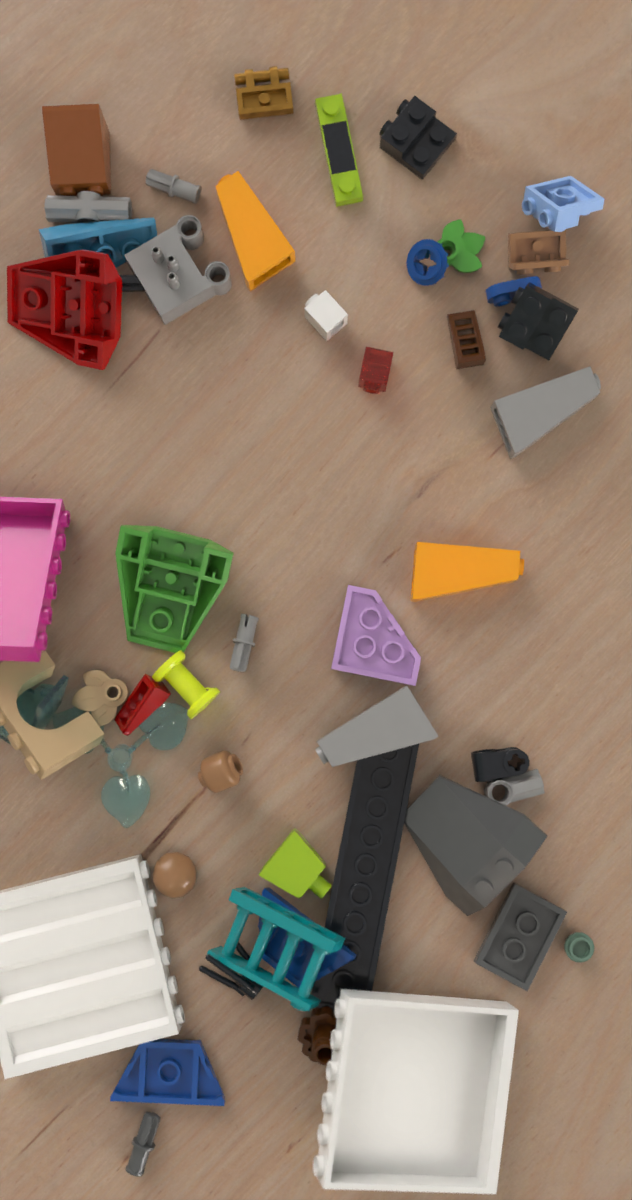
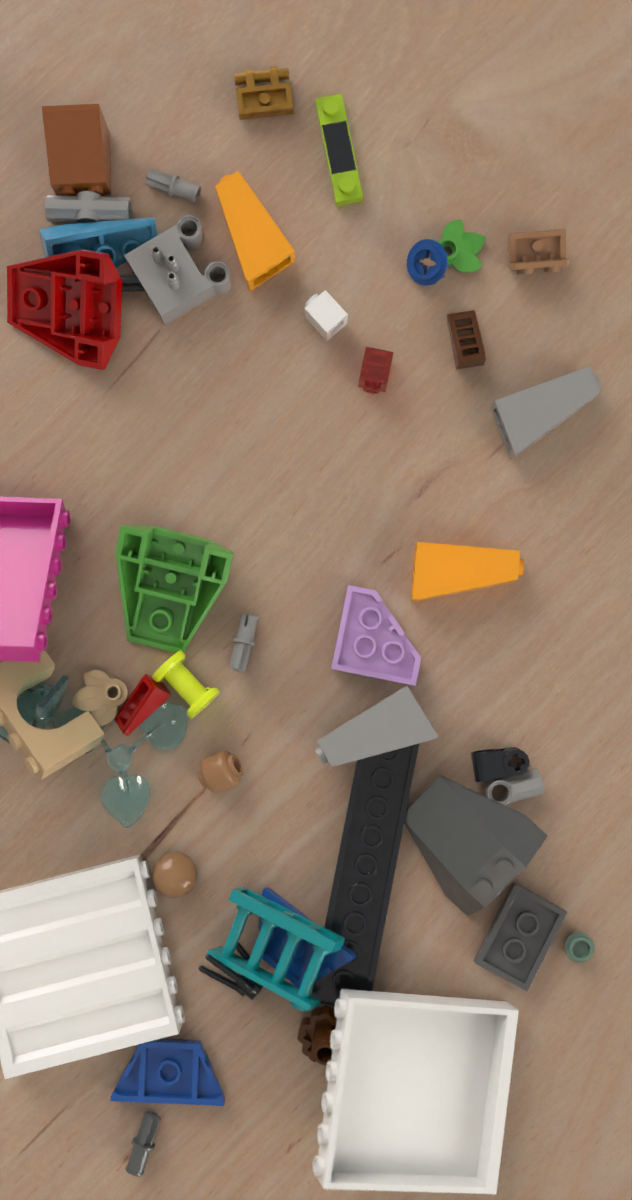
(296, 867): lime torso -> none
(416, 137): black plate -> none
(503, 293): blue plate -> none
(537, 320): black plate -> none
(560, 202): light blue plate -> none

